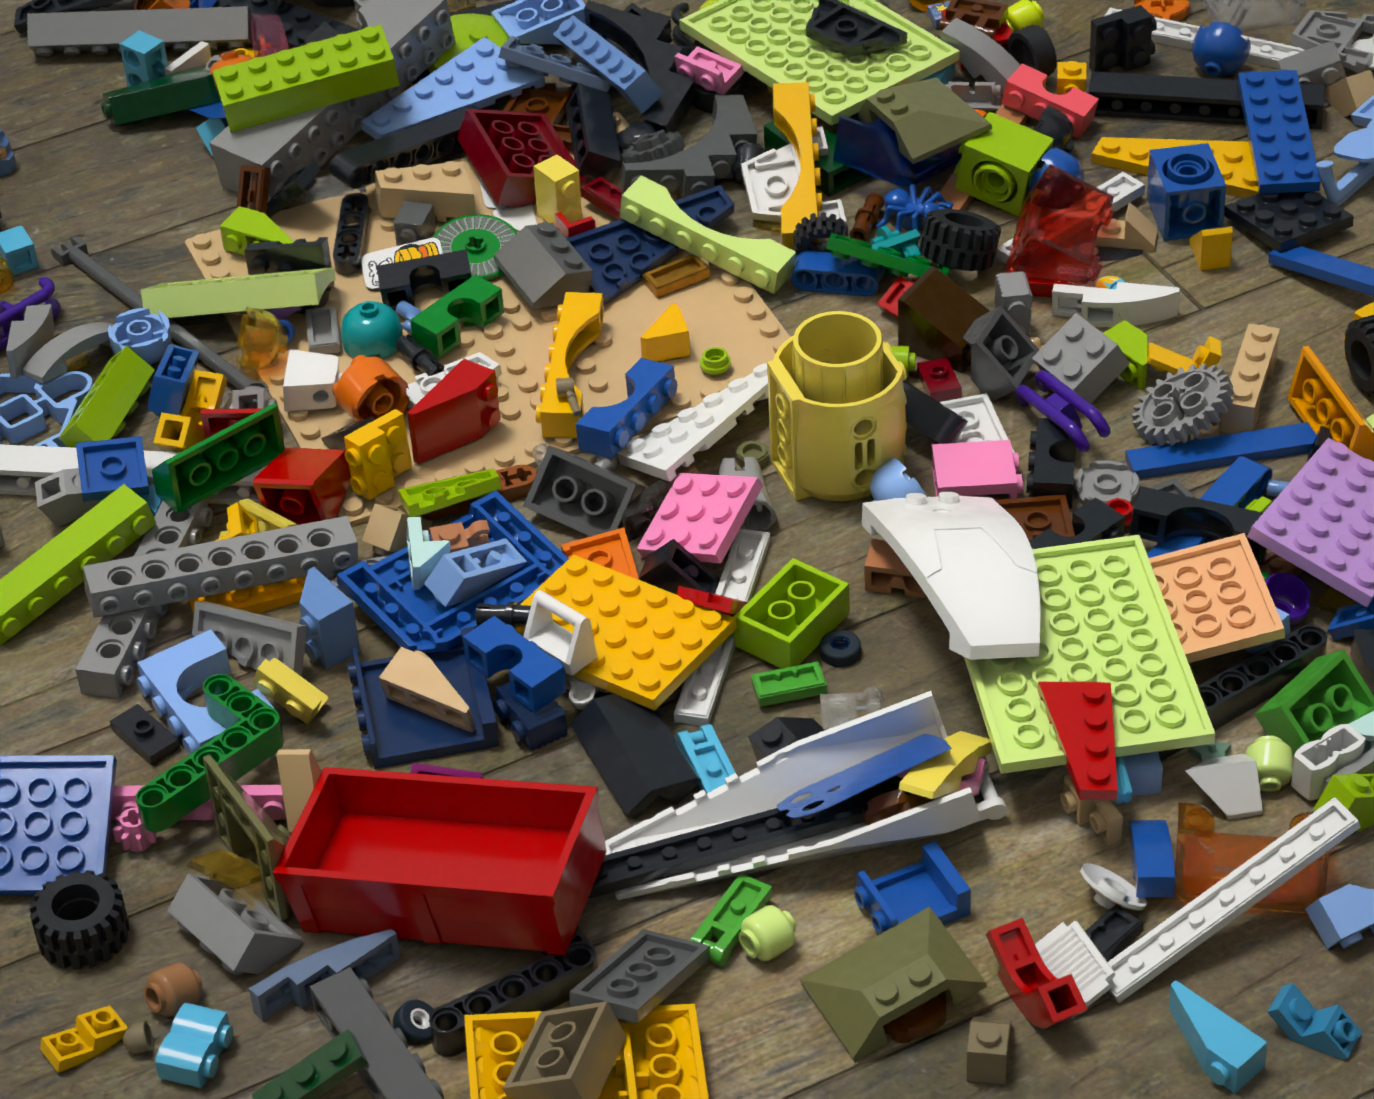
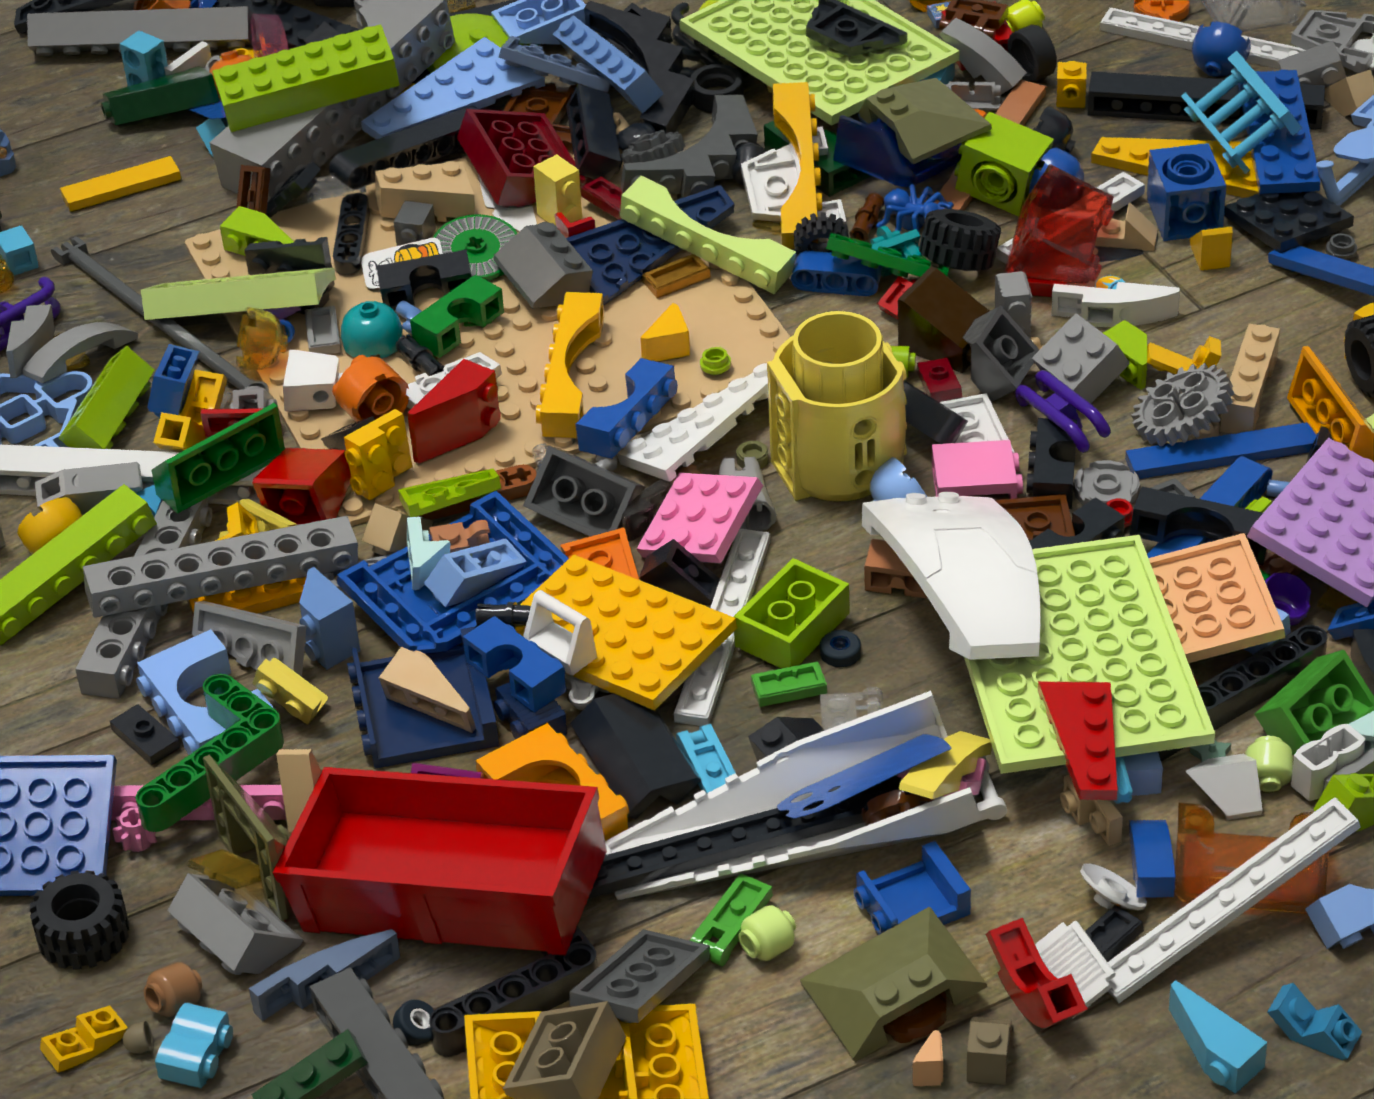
(47, 524): none -> yellow cylinder
(110, 464): blue plate -> none
(120, 183): none -> yellow tile
(142, 332): light blue cylinder -> none
(548, 758): none -> light orange arch
(565, 388): dark tan hand -> none
(709, 69): bright pink bracket -> none
(721, 603): red wing -> none
(929, 1062): none -> light nougat slope
(1027, 95): coral arch -> none
(1122, 40): black plate -> none
(1266, 103): none -> medium azure fence
(1342, 246): none -> dark grey plate

